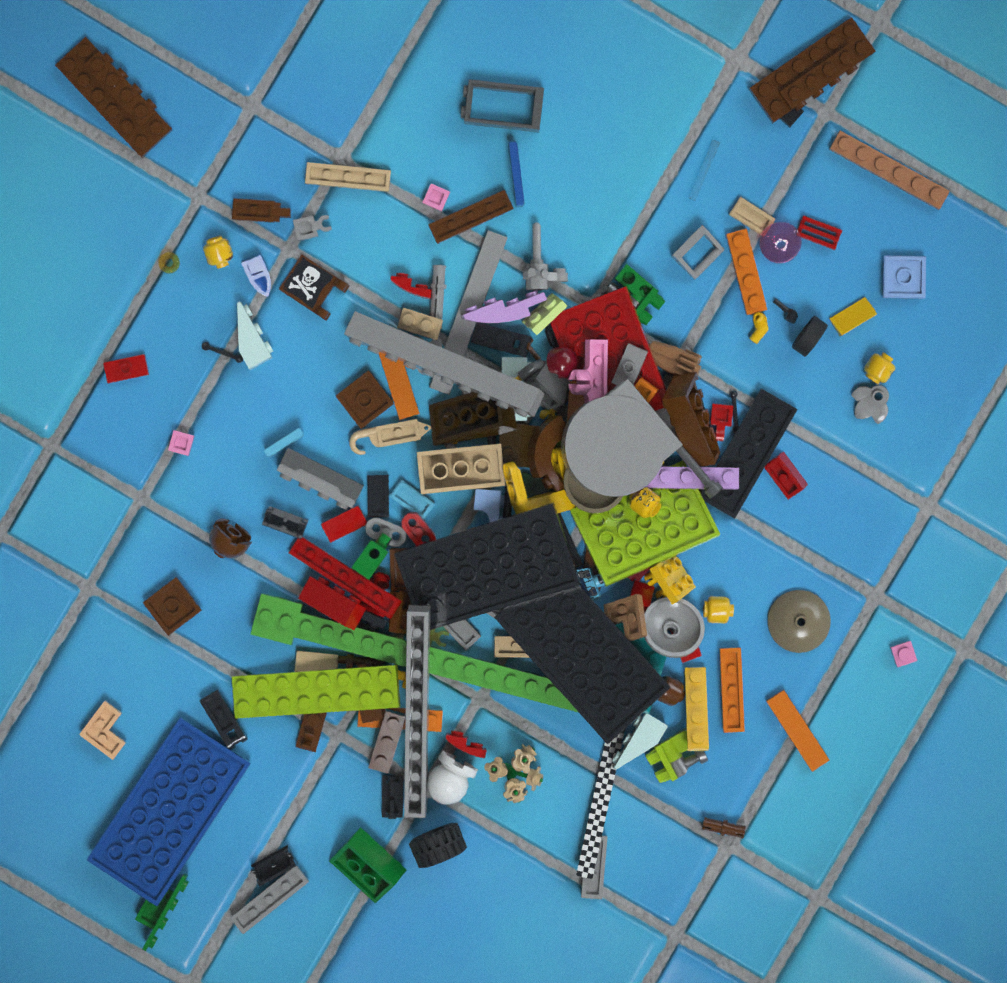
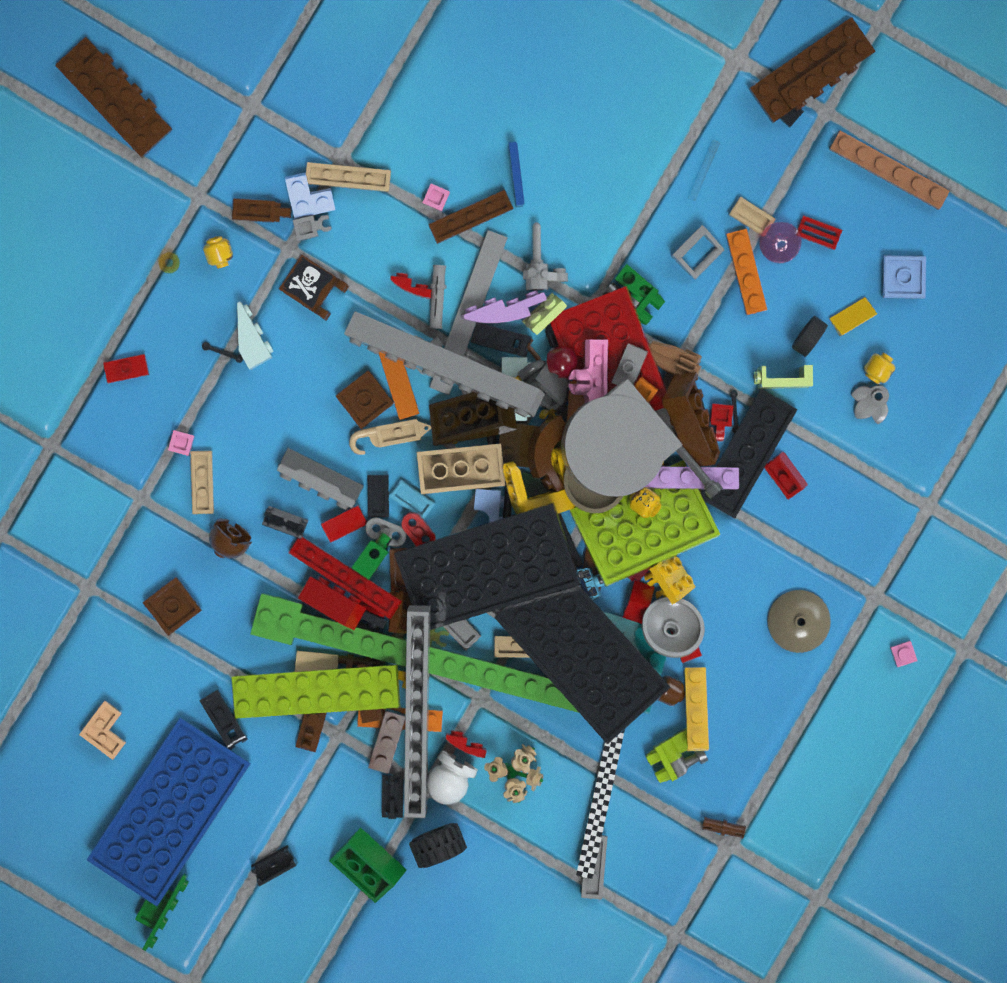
(202, 482): none -> tan tile
(258, 273): plate -> none
(269, 899): light grey plate -> none
(284, 442): medium azure tile -> none
(305, 202): none -> light blue plate
(381, 580): red plate -> none
(420, 323): tan plate -> none
(503, 87): dark grey window -> none
(630, 613): medium nougat plate -> none
(645, 736): light aqua slope -> none
(718, 609): yellow head -> none
(731, 690): orange plate -> none
(761, 327): yellow arm -> none
(791, 315): black hand -> none
(797, 730): orange tile -> none
(804, 381): none -> yellowish green panel

